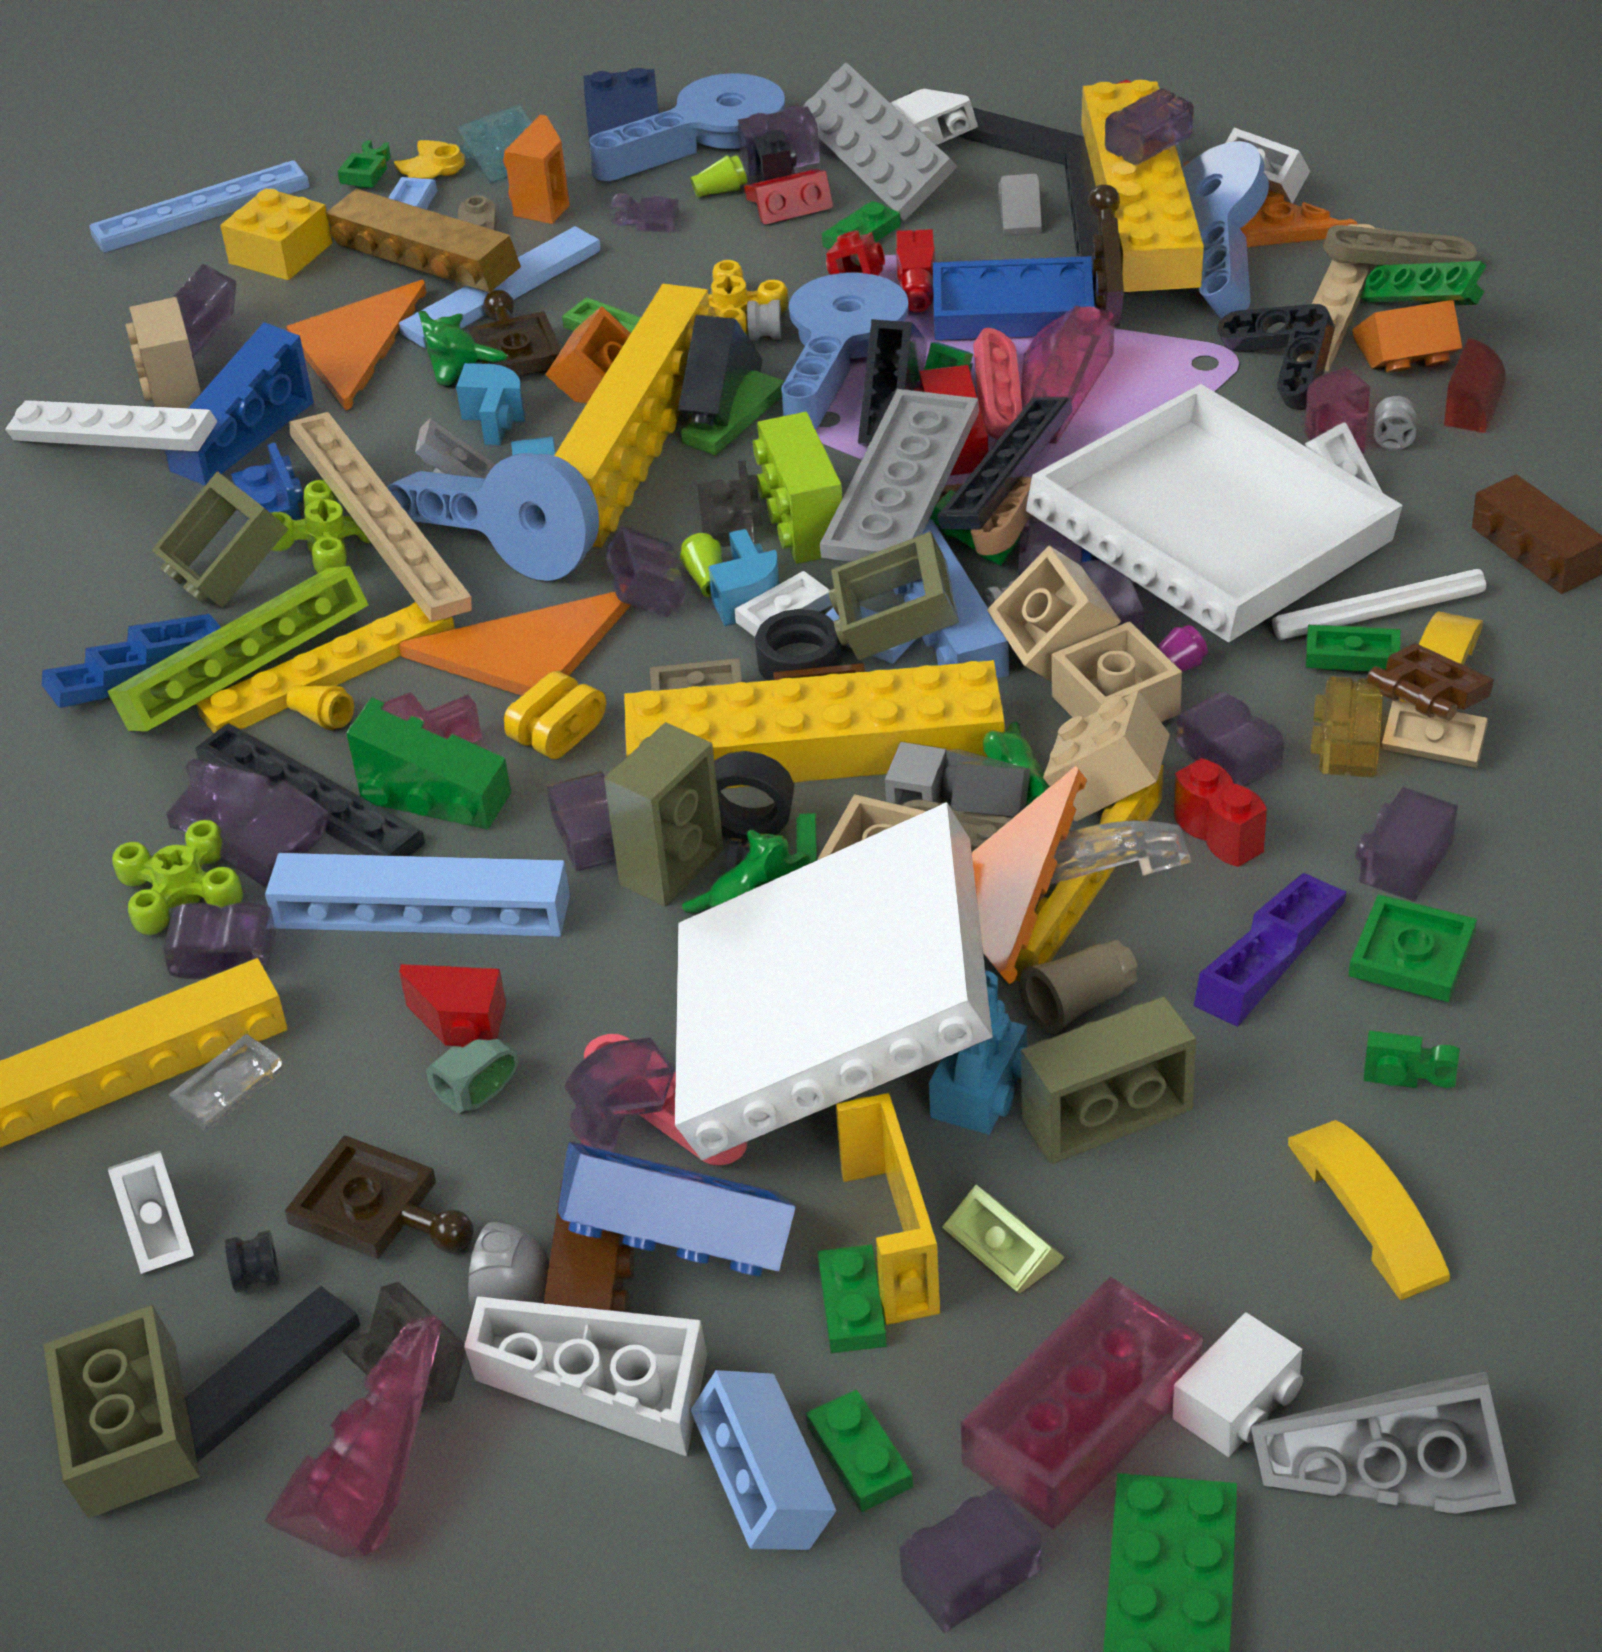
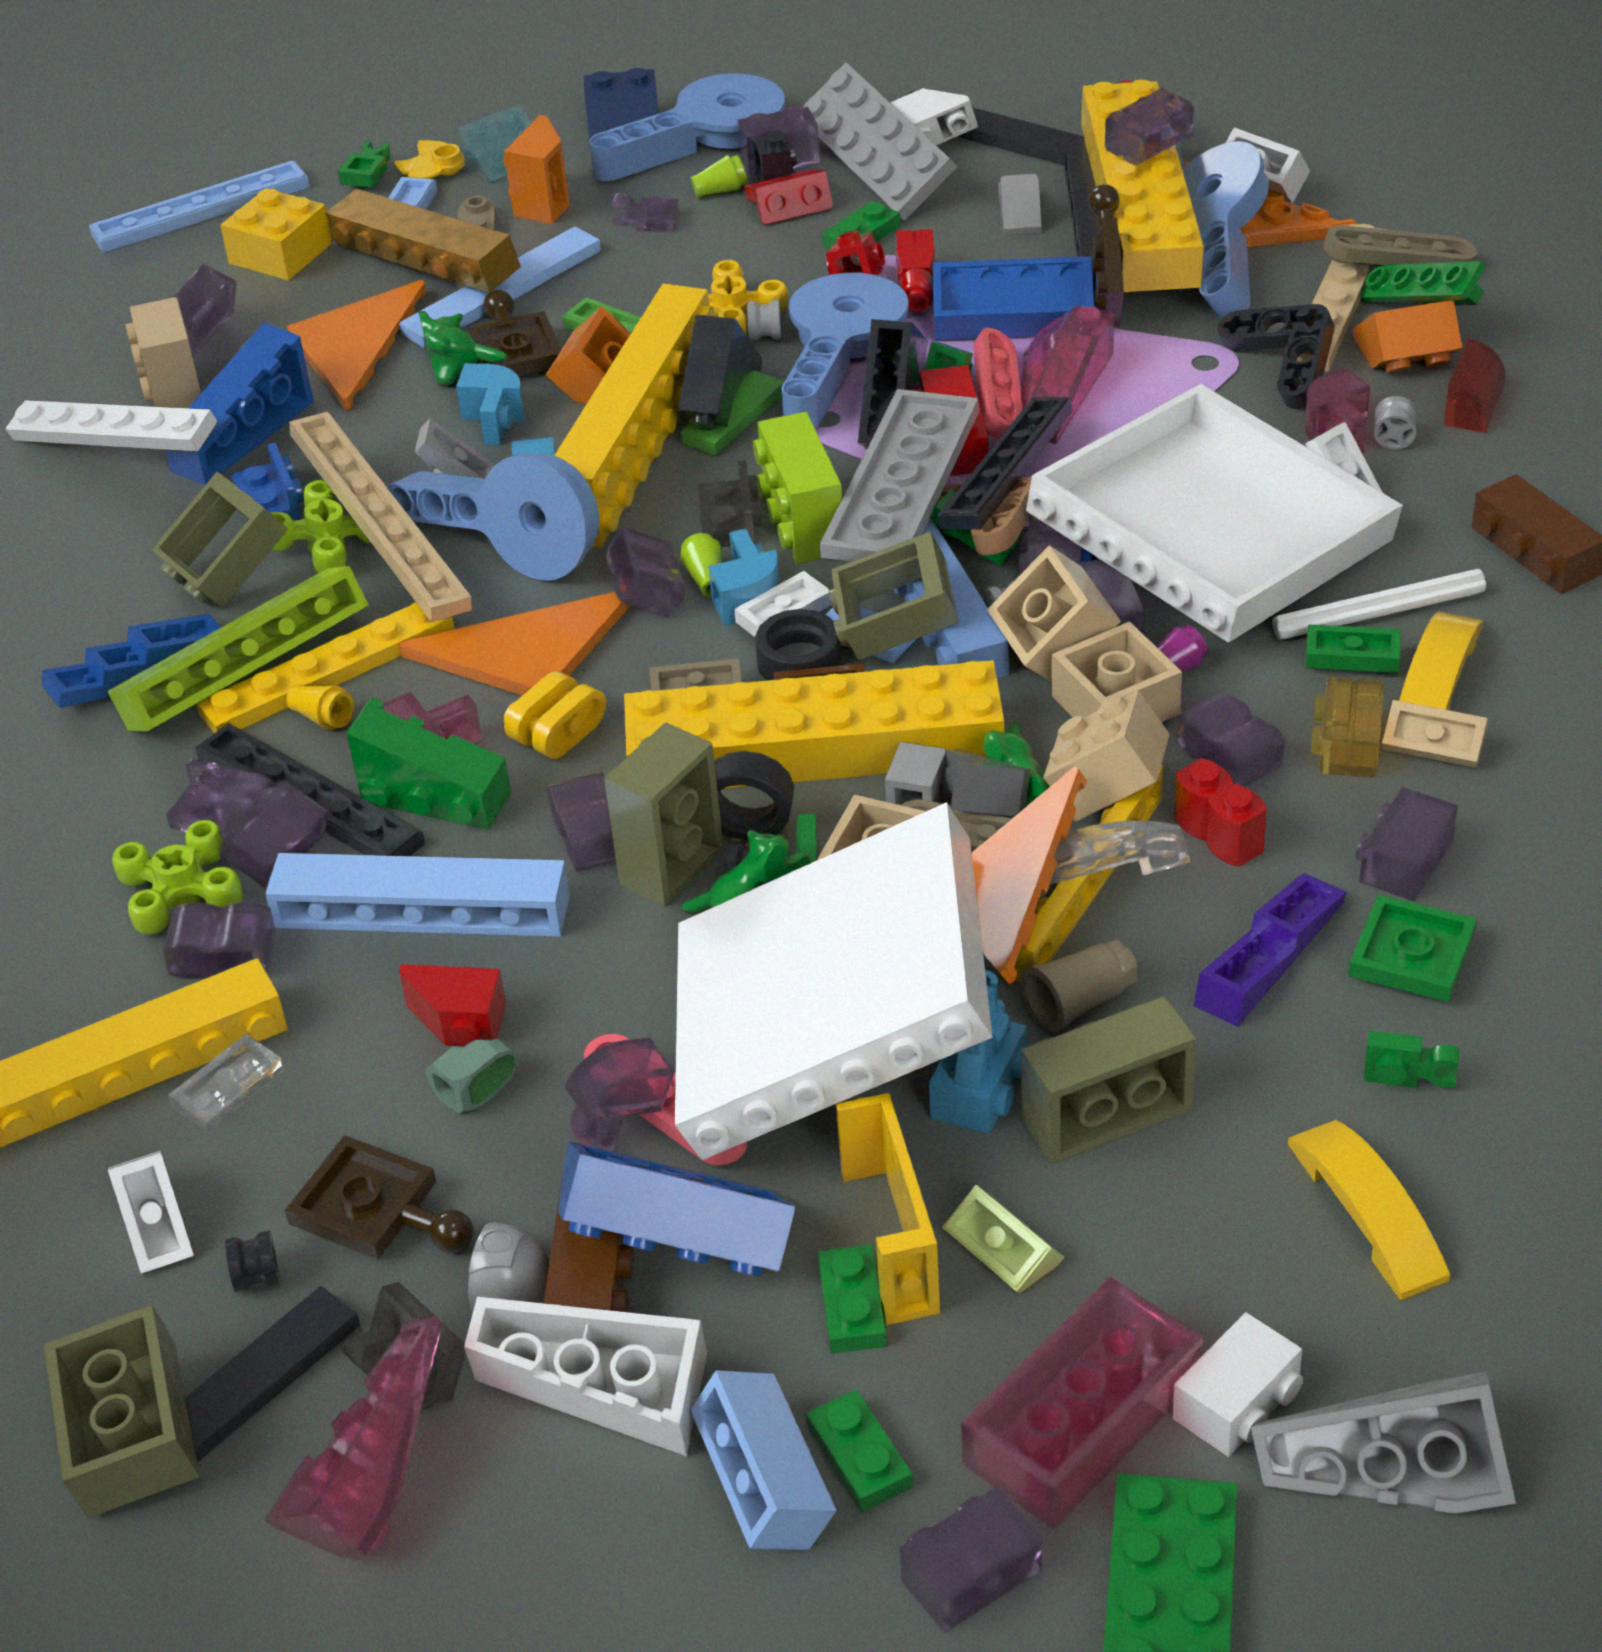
(1430, 682): reddish brown plate -> none

